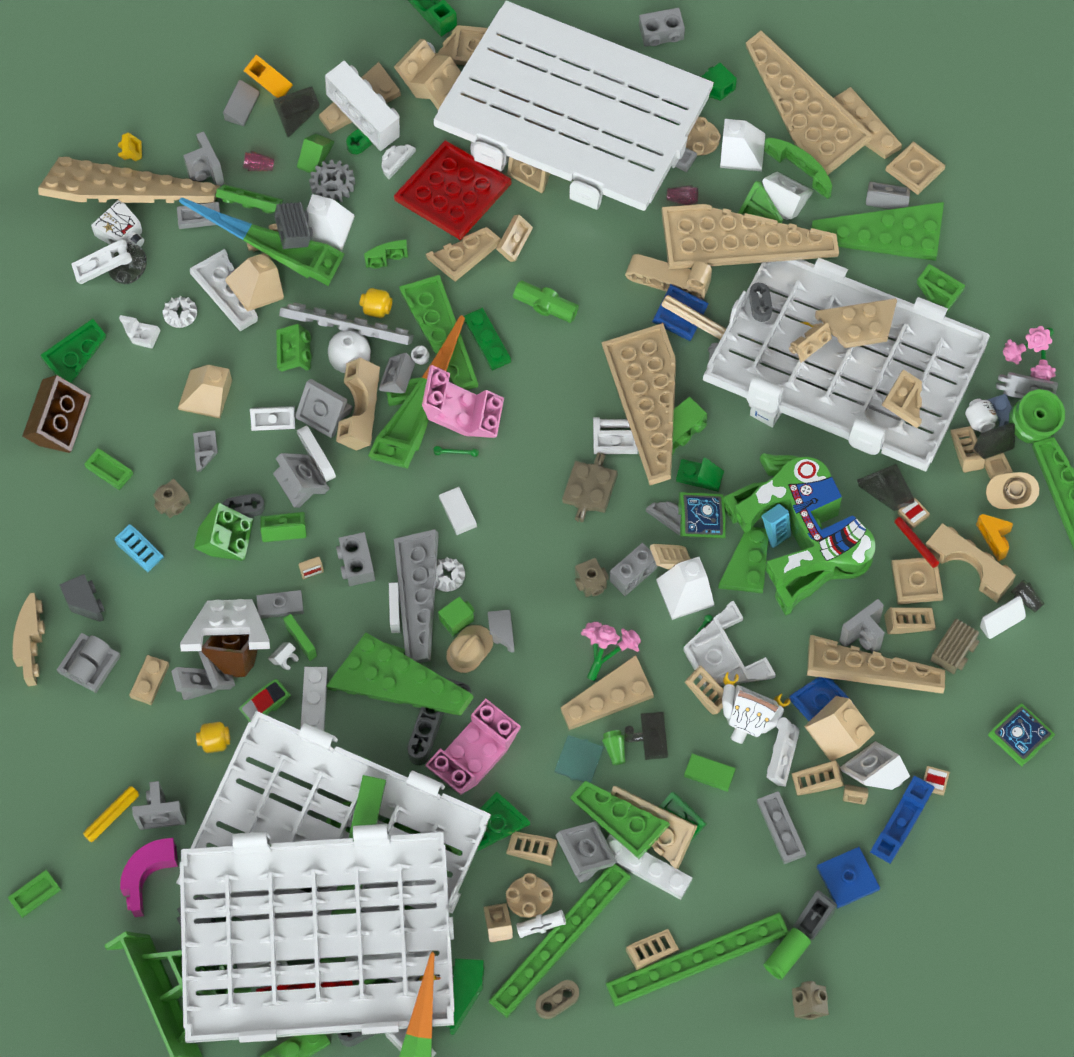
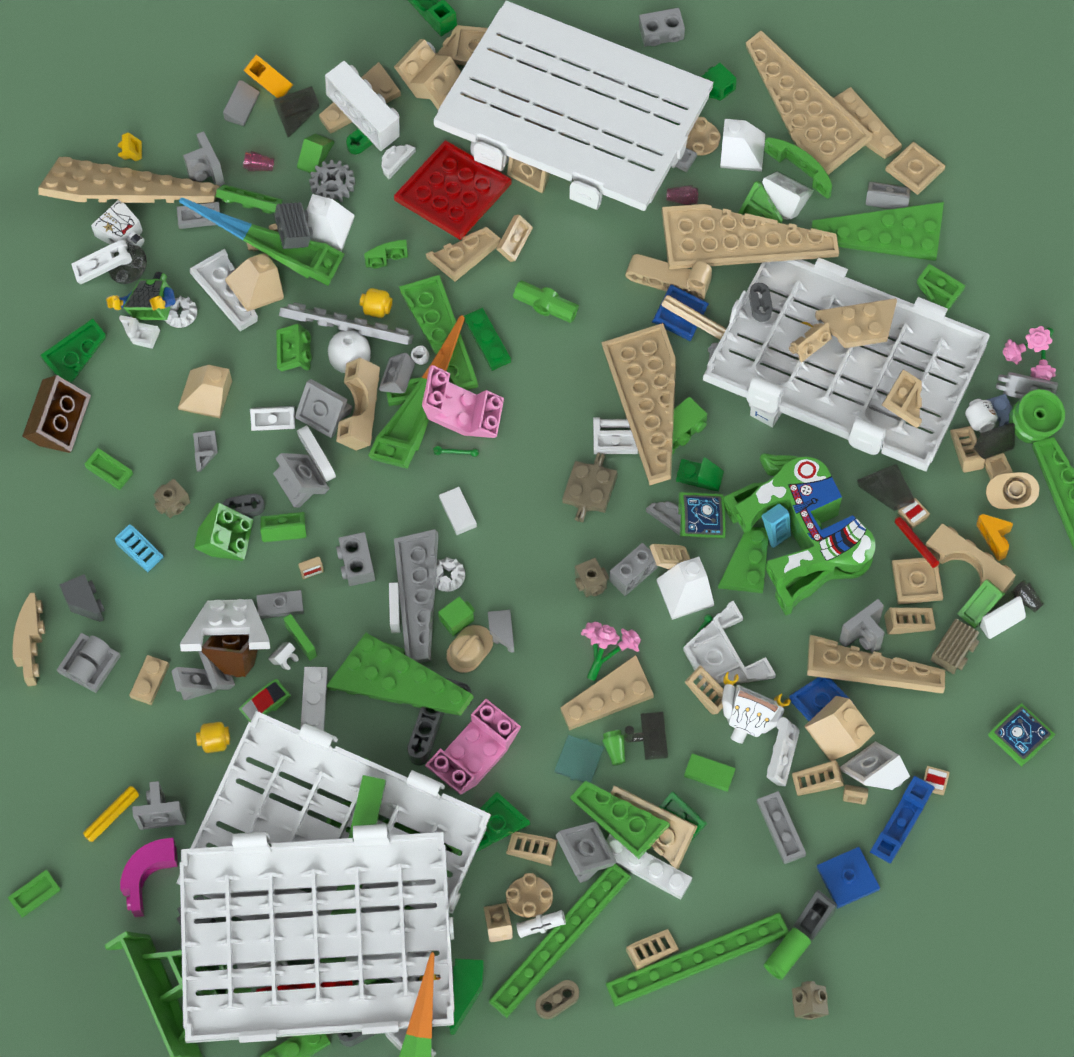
(148, 299): none -> torso
(981, 603): none -> bright green tile

